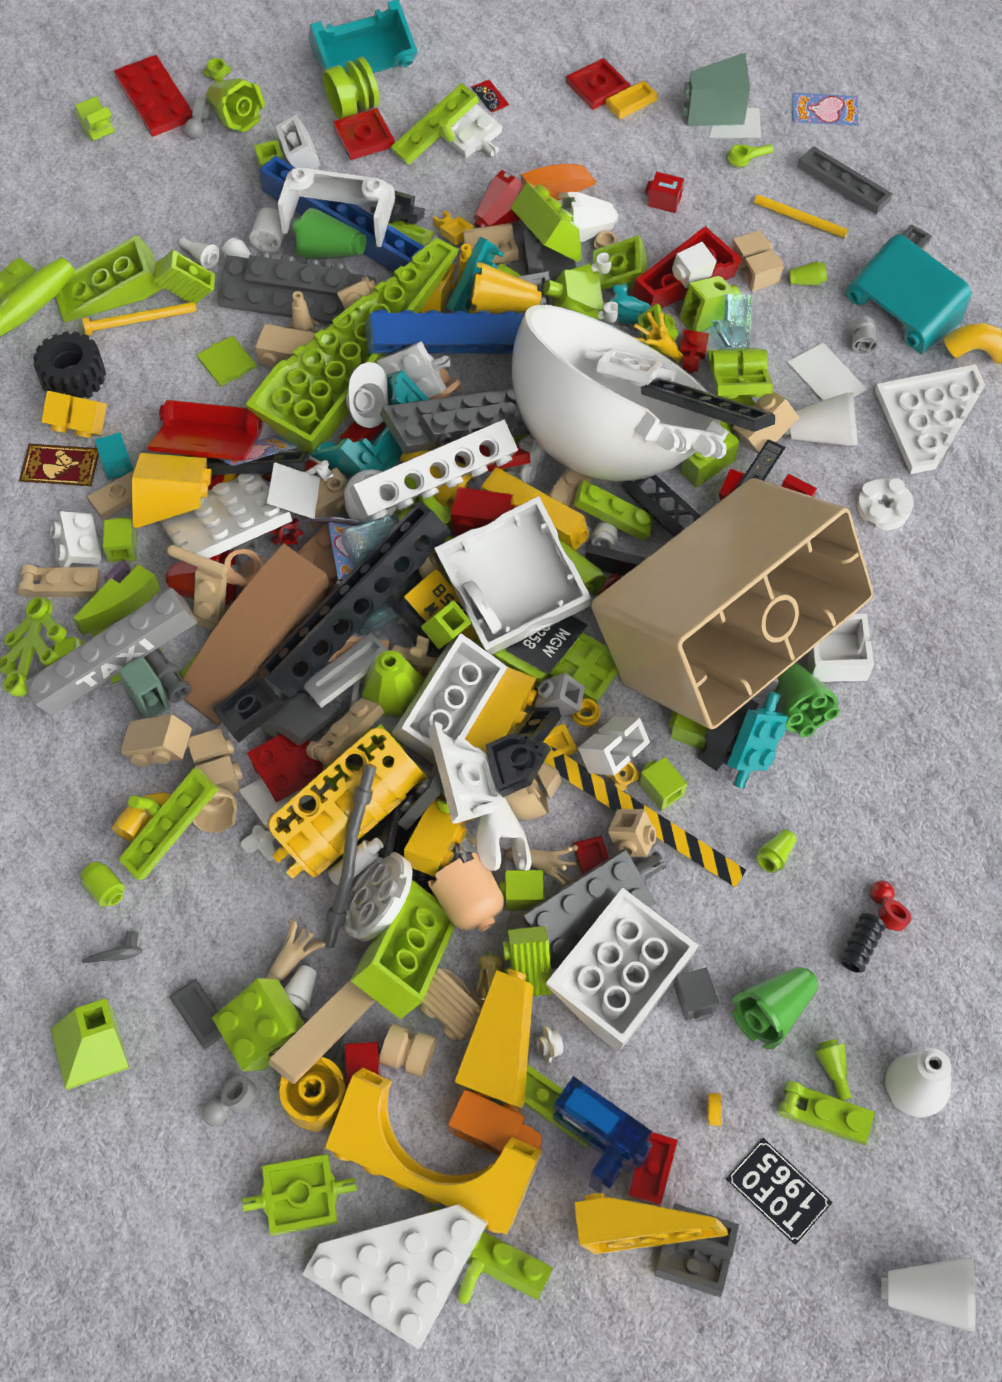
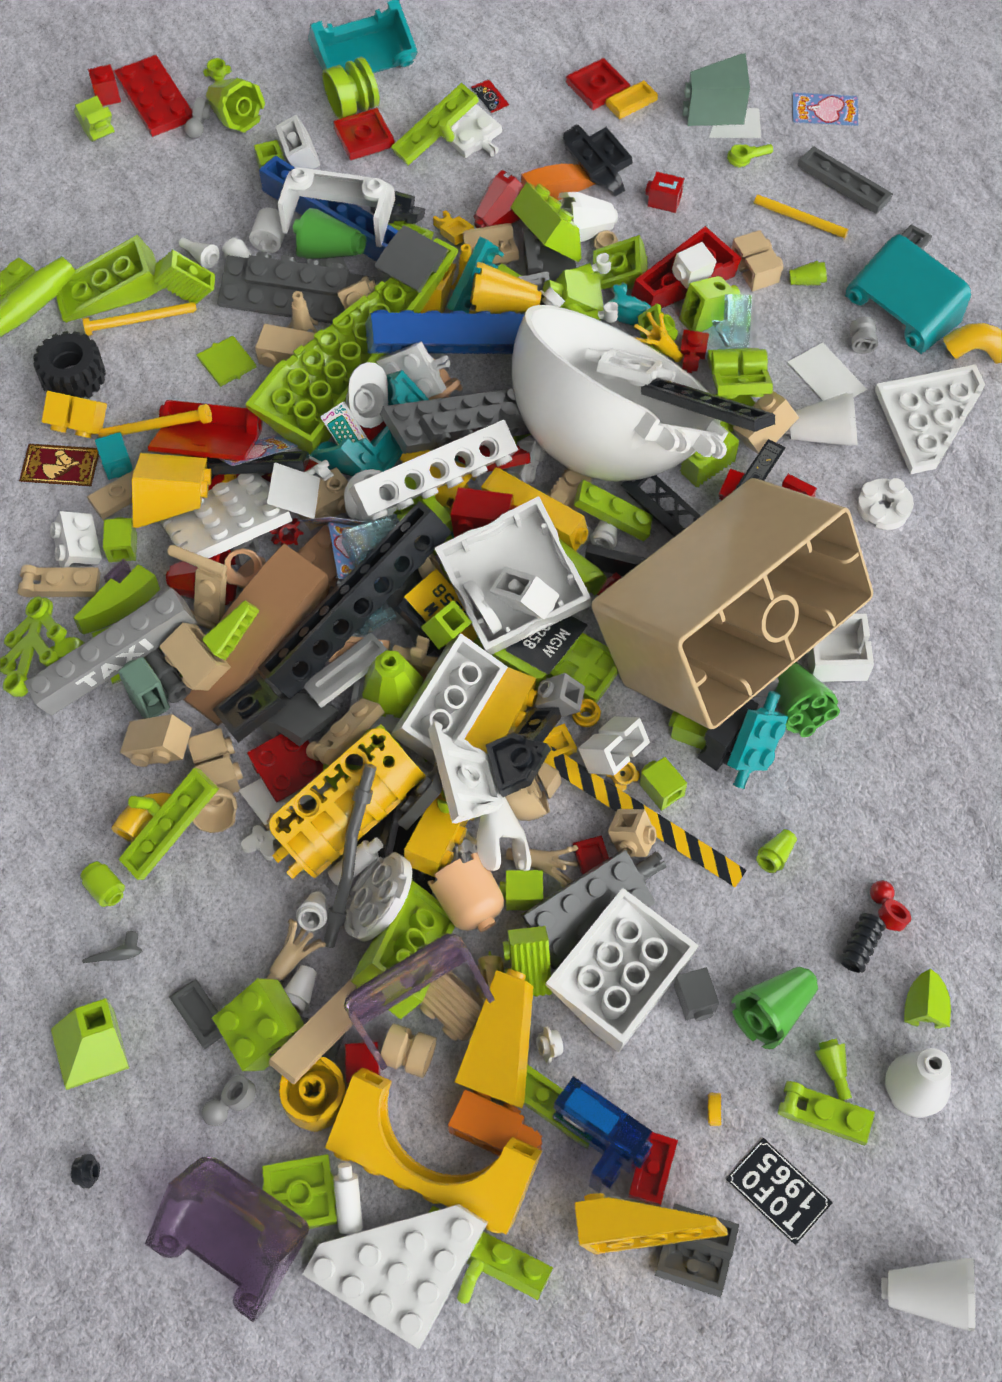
(85, 1171): none -> black plate
(104, 85): none -> red brick
(193, 658): none -> tan brick
(203, 414): none -> yellow bar
(229, 631): none -> lime slope
(231, 1229): none -> clear purple windscreen
(312, 912): none -> white cone
(343, 424): none -> tile
(347, 1200): none -> white cylinder
(407, 978): none -> windscreen
(411, 258): none -> dark grey slope
(525, 593): none -> white brick
(552, 298): none -> white plate
(598, 156): none -> black plate
(928, 1001): none -> lime brick

